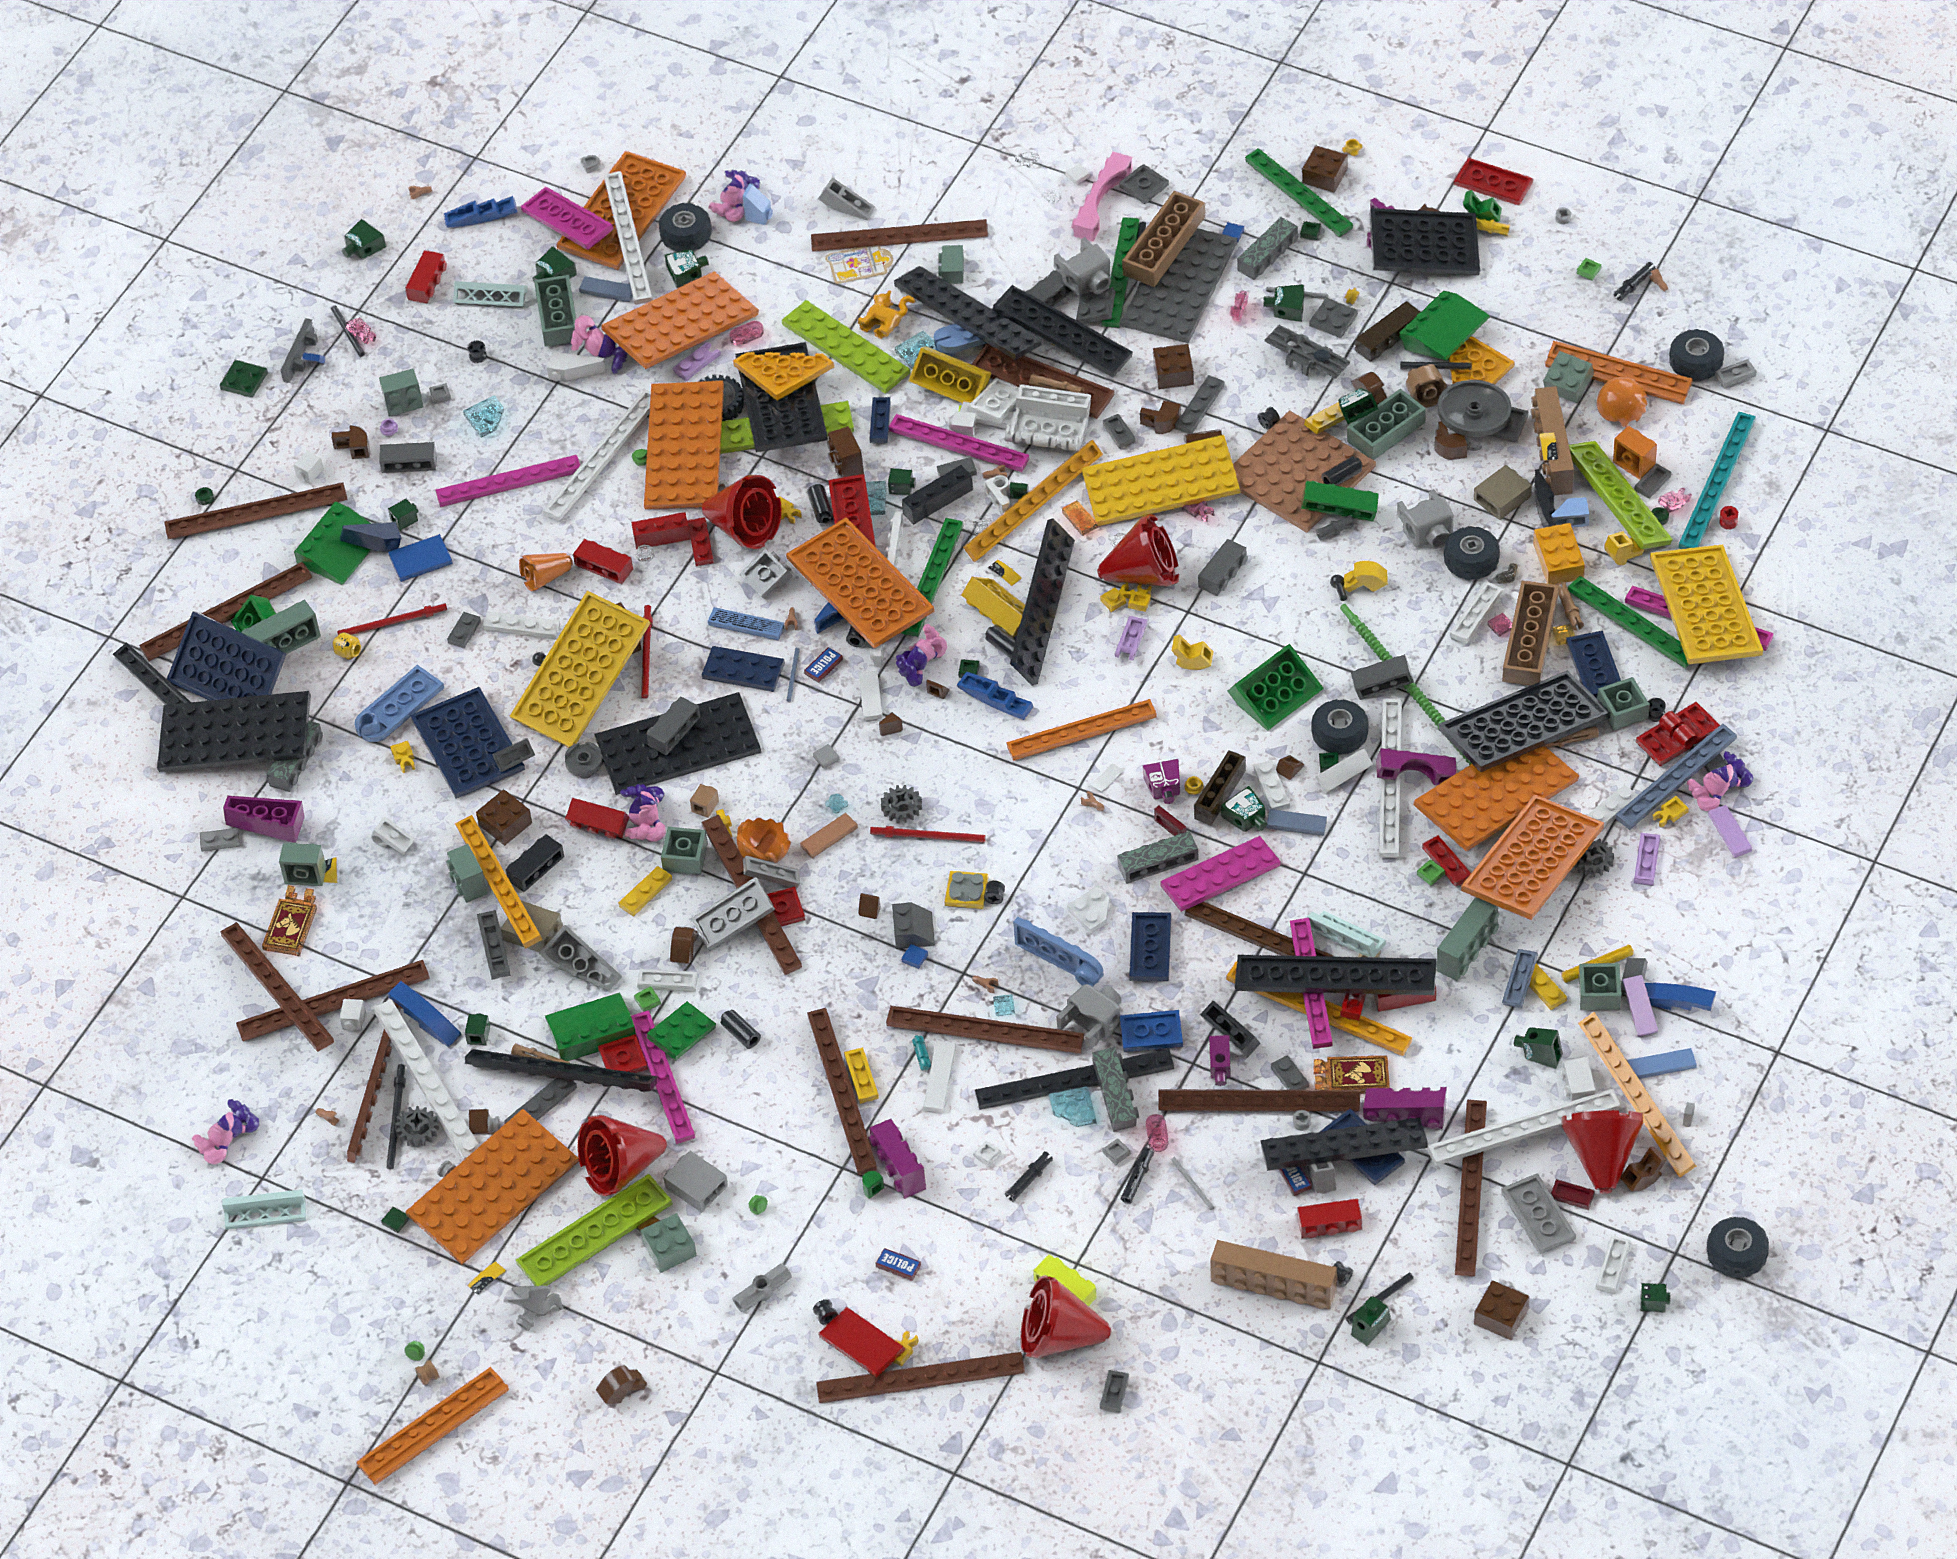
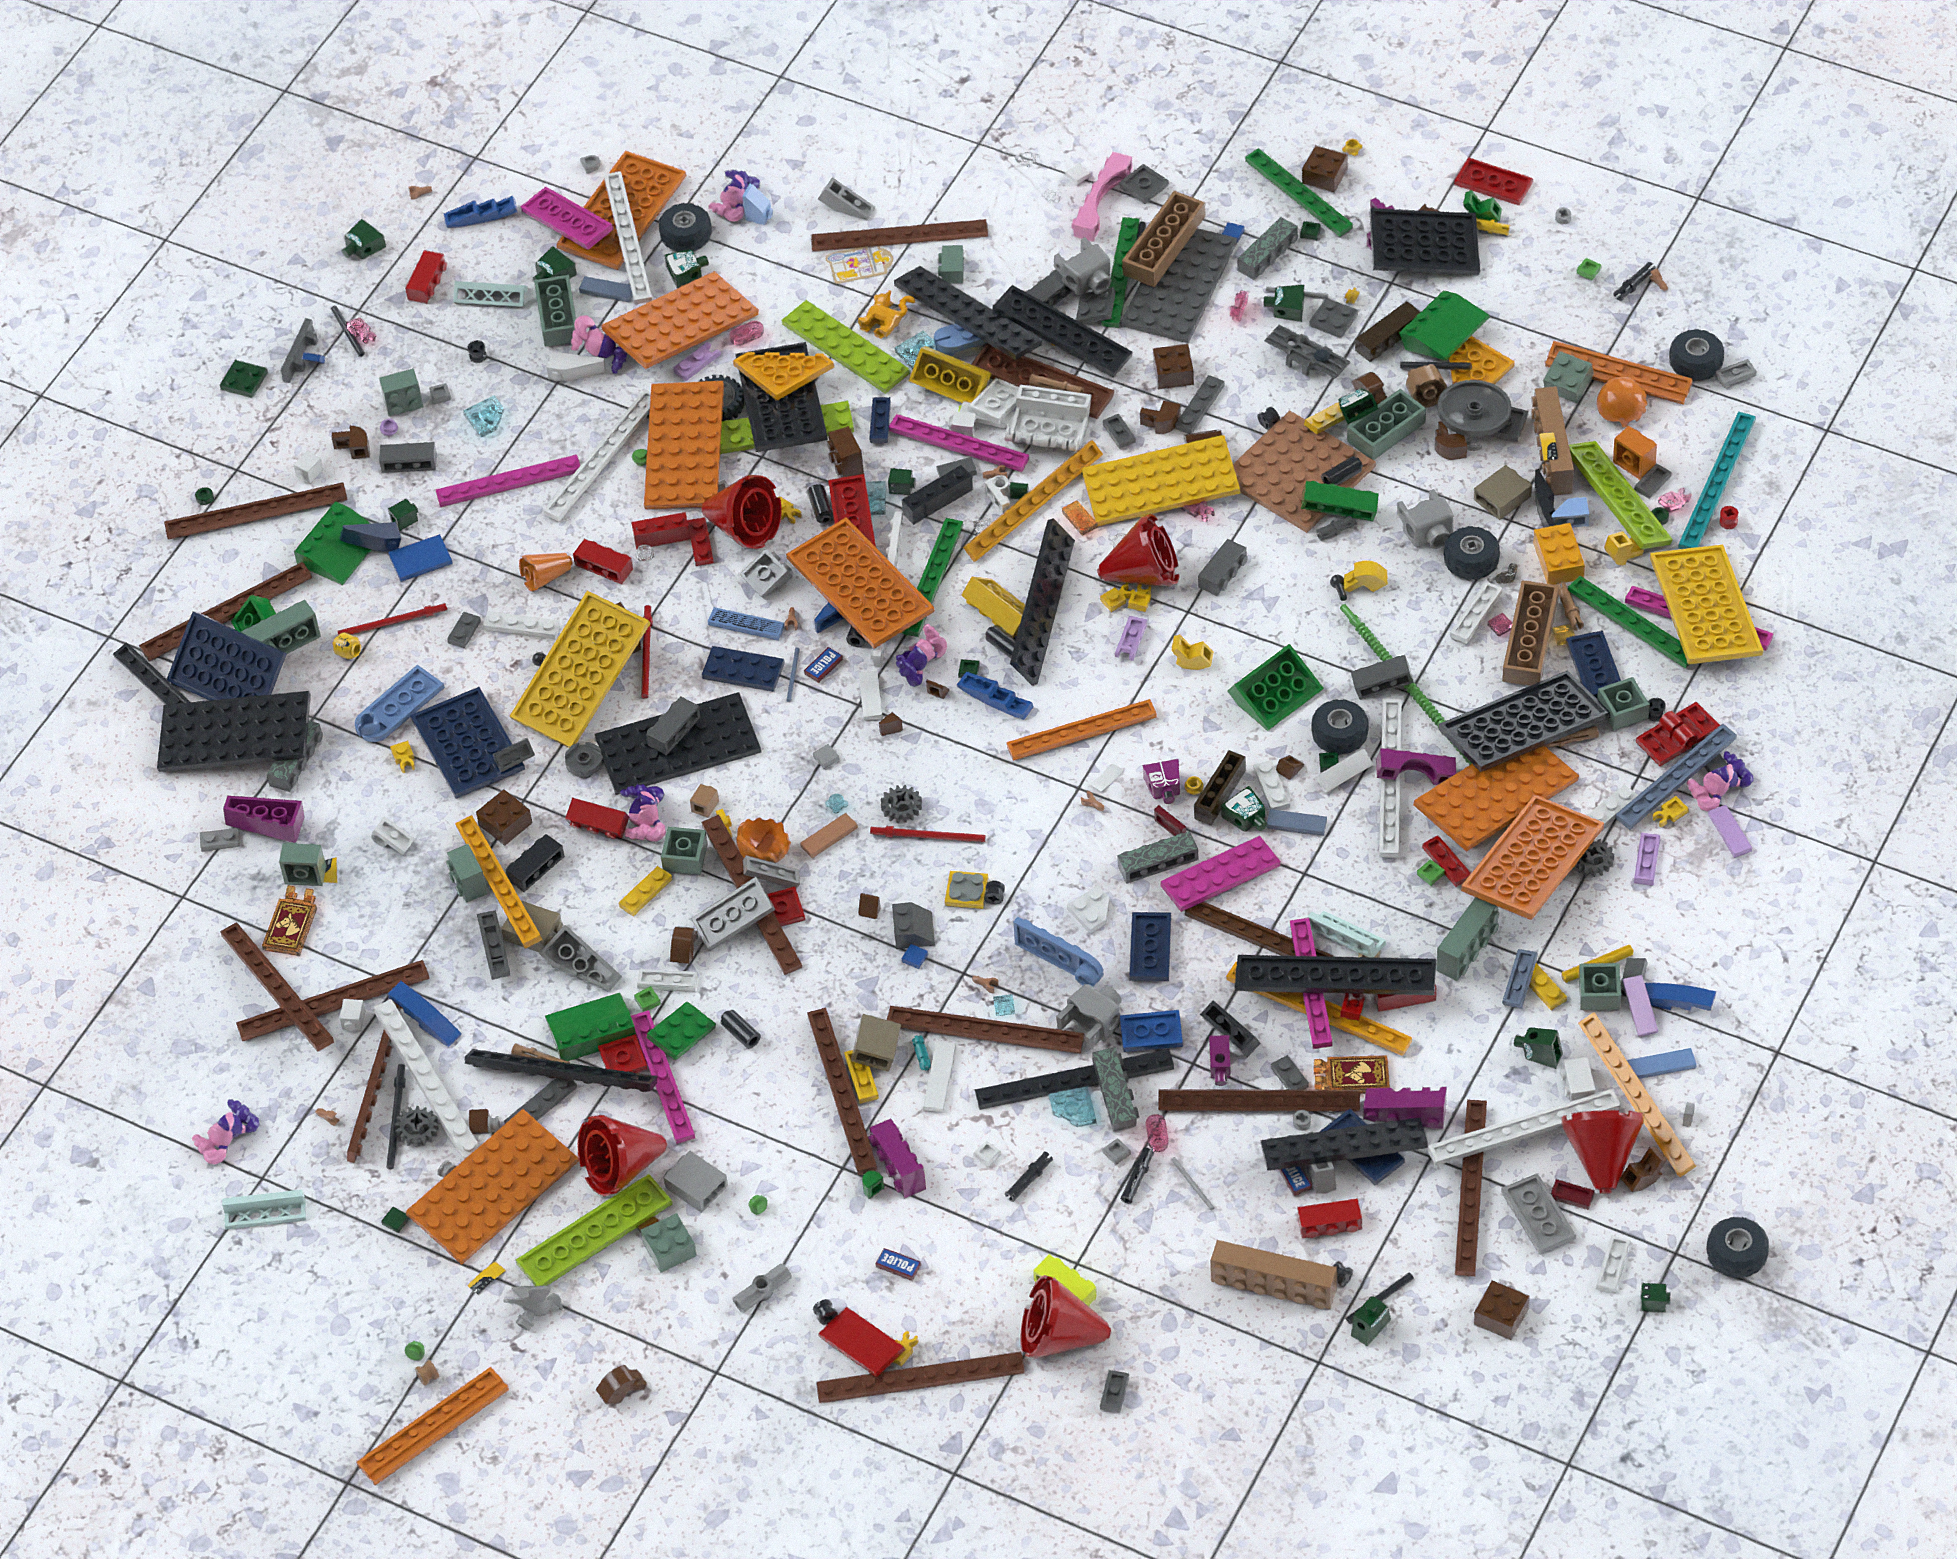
(477, 1029): dark green brick -> none
(875, 1042): none -> dark tan brick
(1005, 572): yellow sticker -> none

